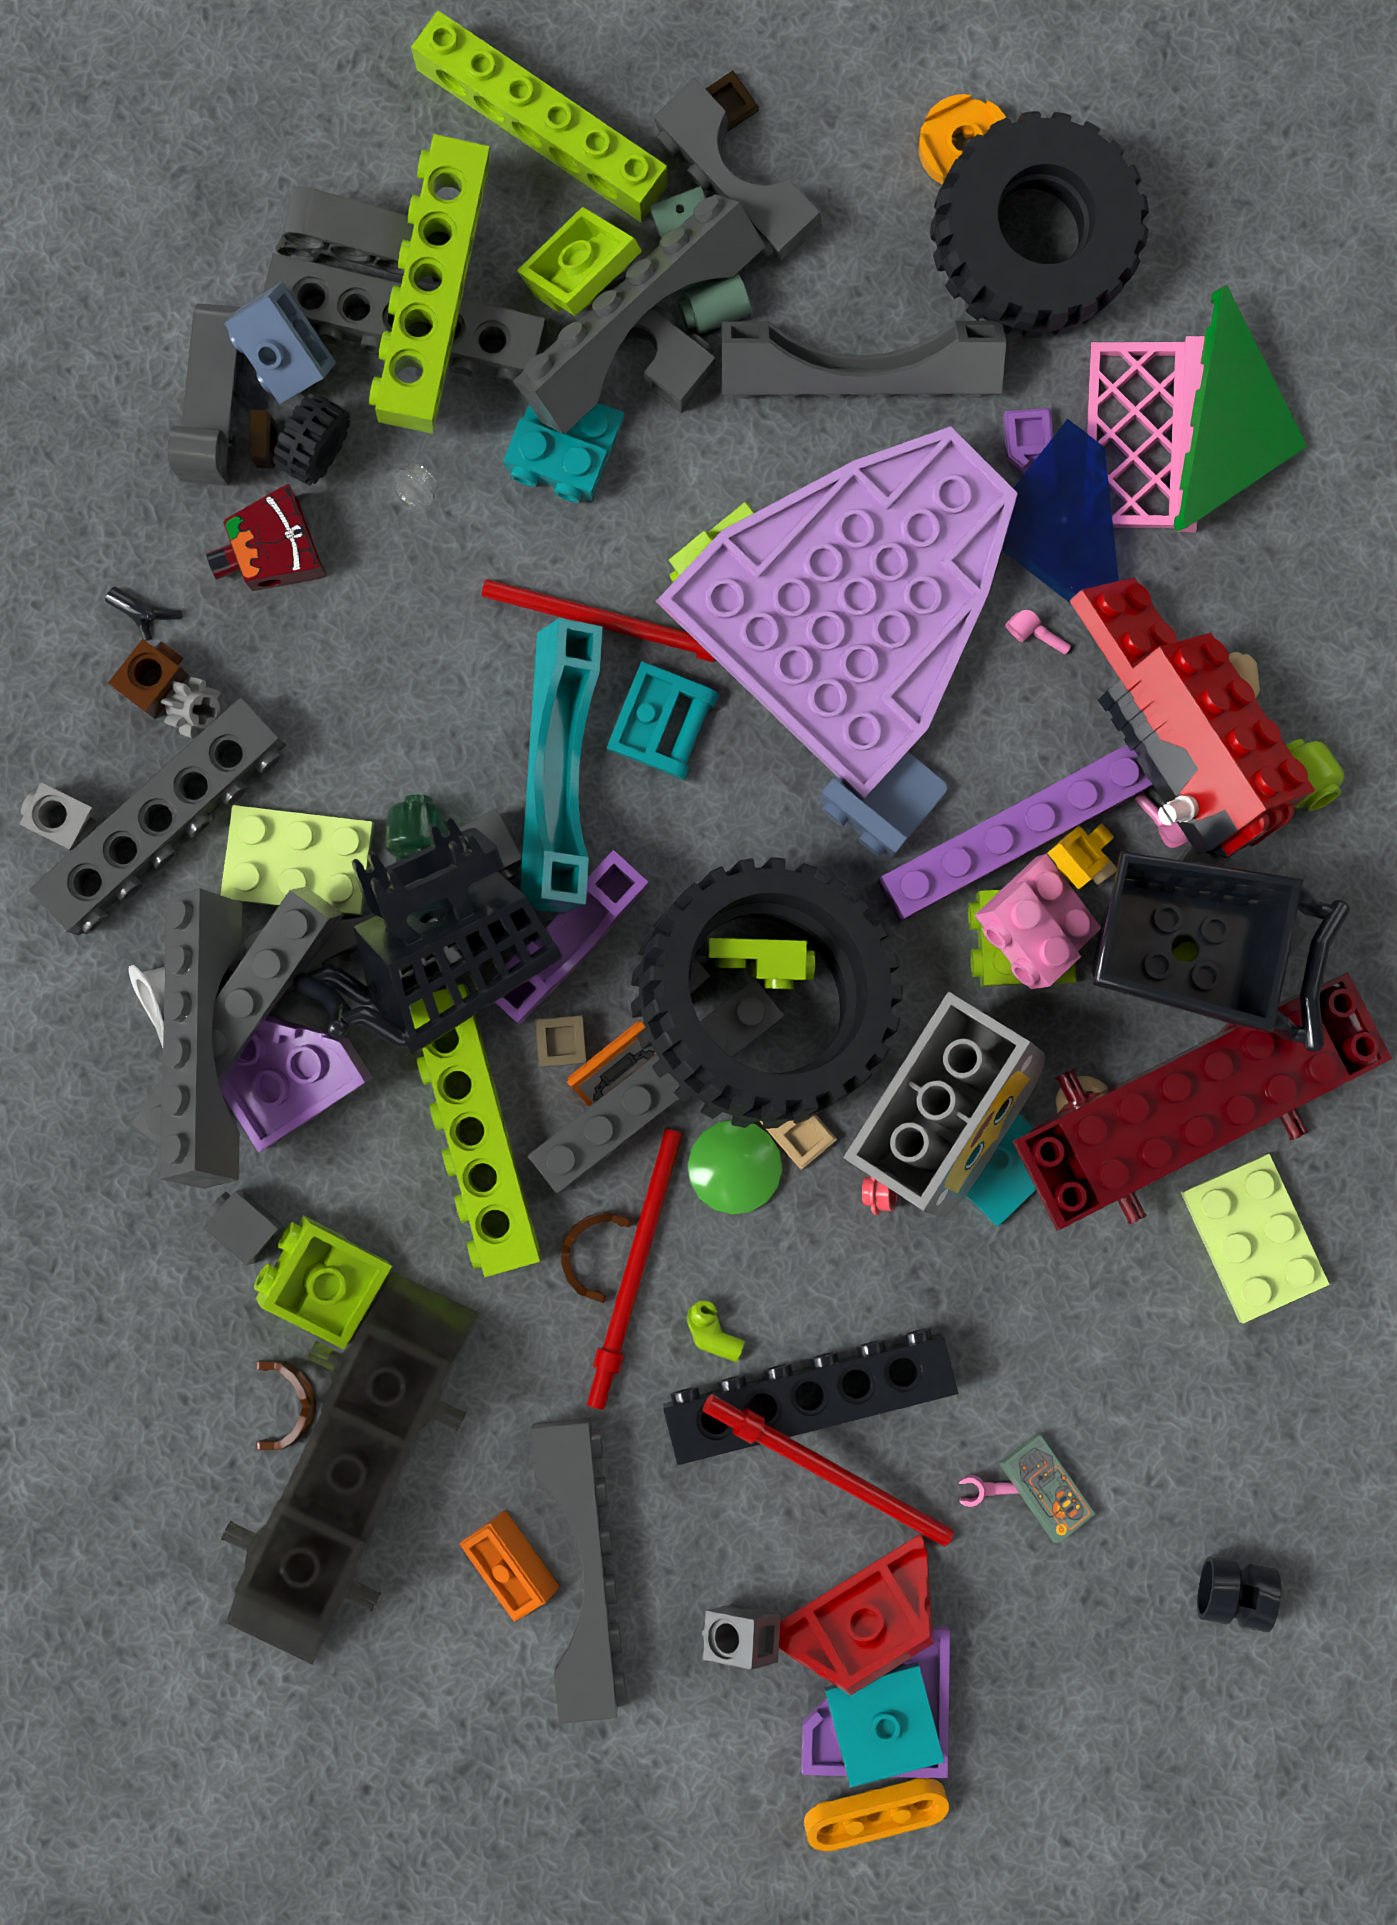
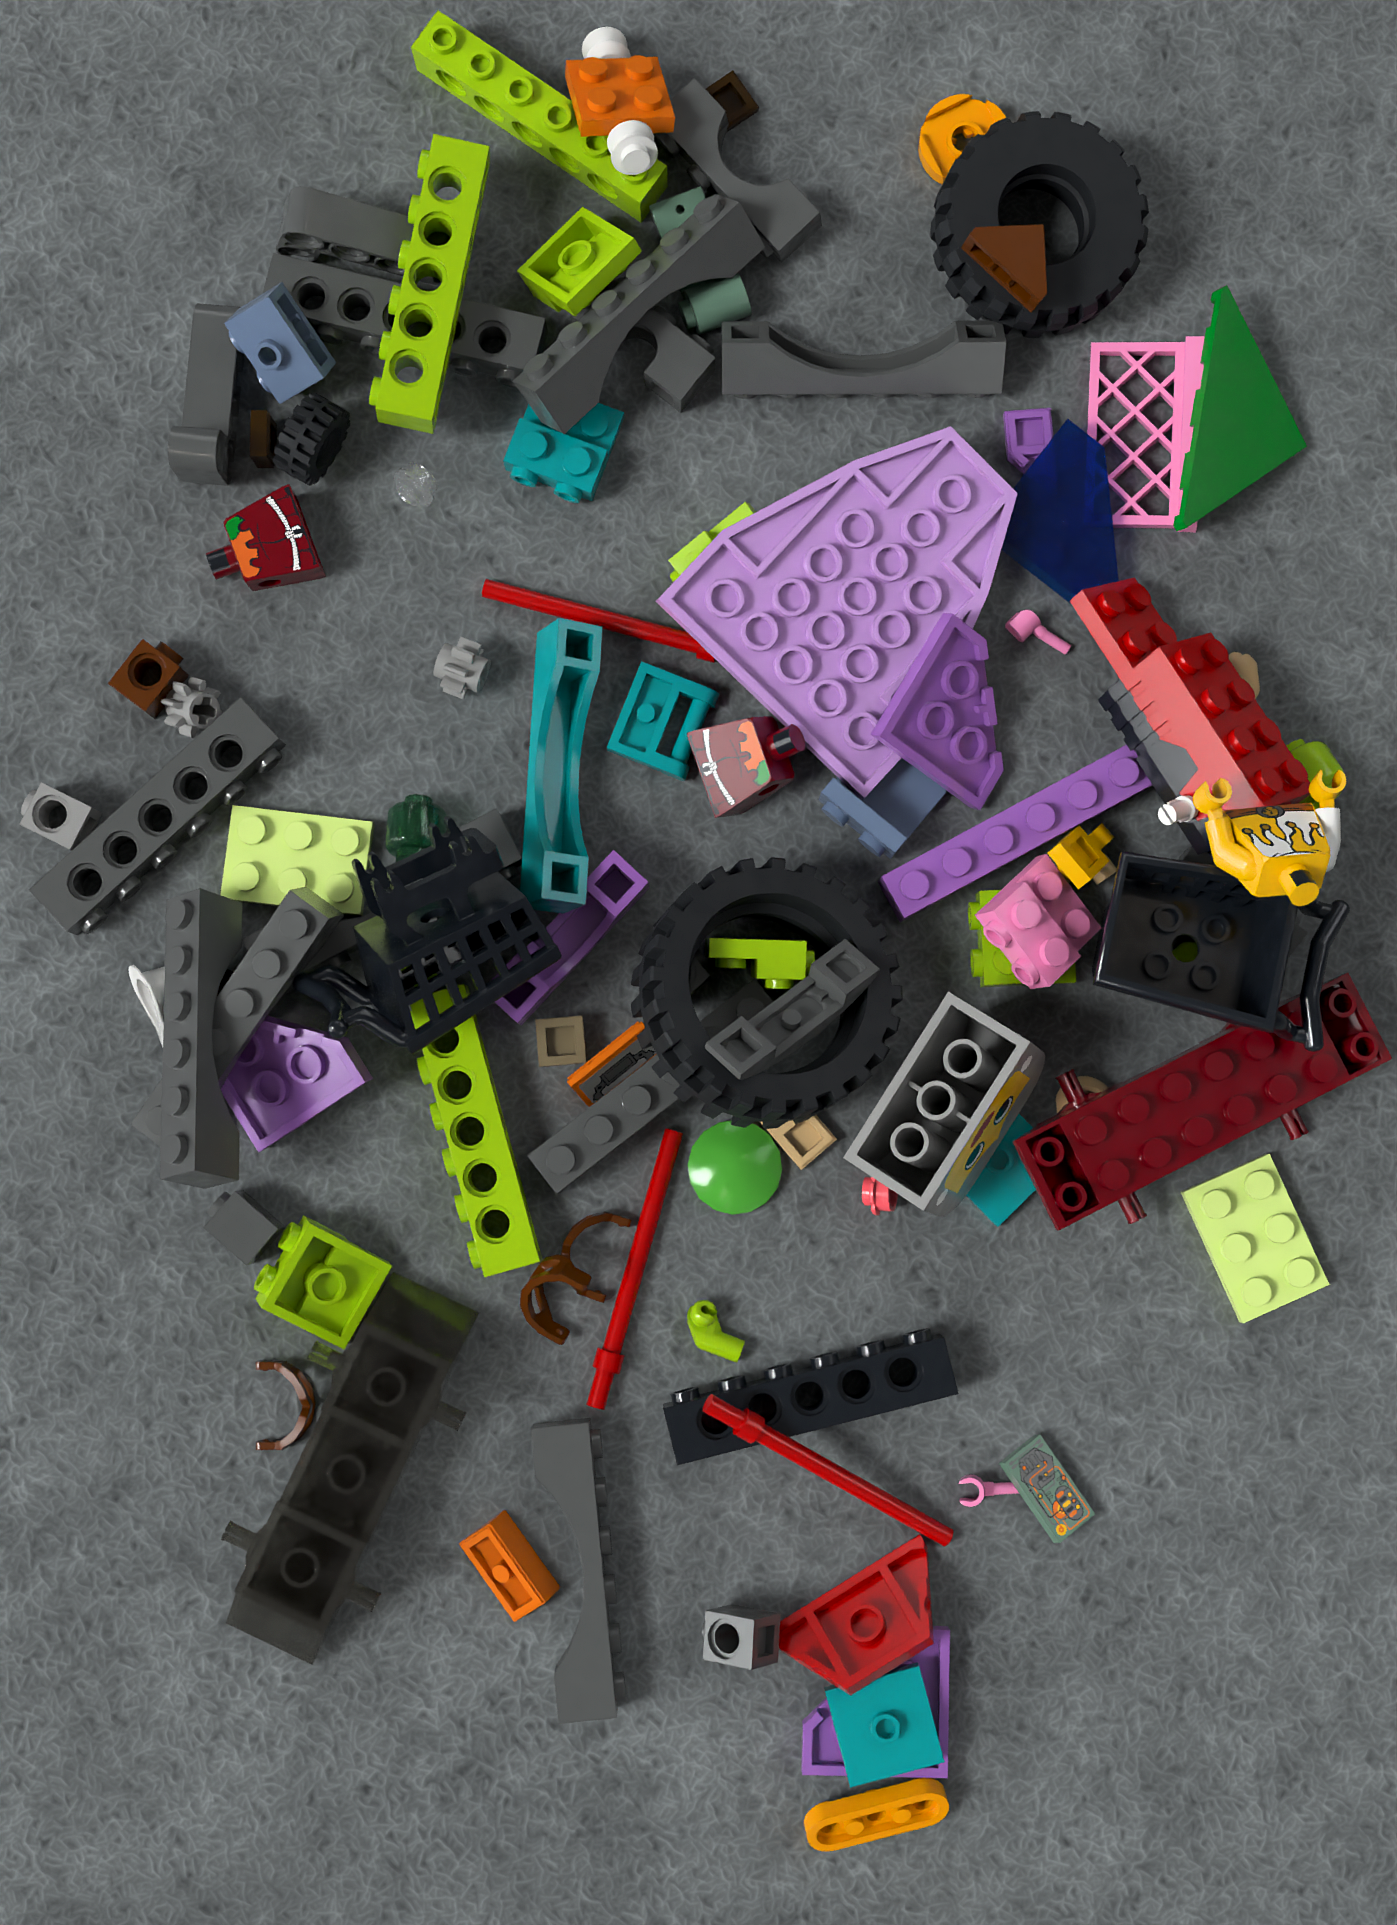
(139, 611): black bar -> none
(462, 667): none -> light grey gear
(562, 1271): none -> reddish brown helmet
(620, 99): none -> orange plate
(744, 761): none -> torso
(795, 1016): none -> dark grey slope
(947, 714): none -> medium lavender plate
(1013, 259): none -> reddish brown slope
(1170, 834): bright pink hand -> none
(1222, 1589): black wheel -> none
(1275, 846): none -> torso

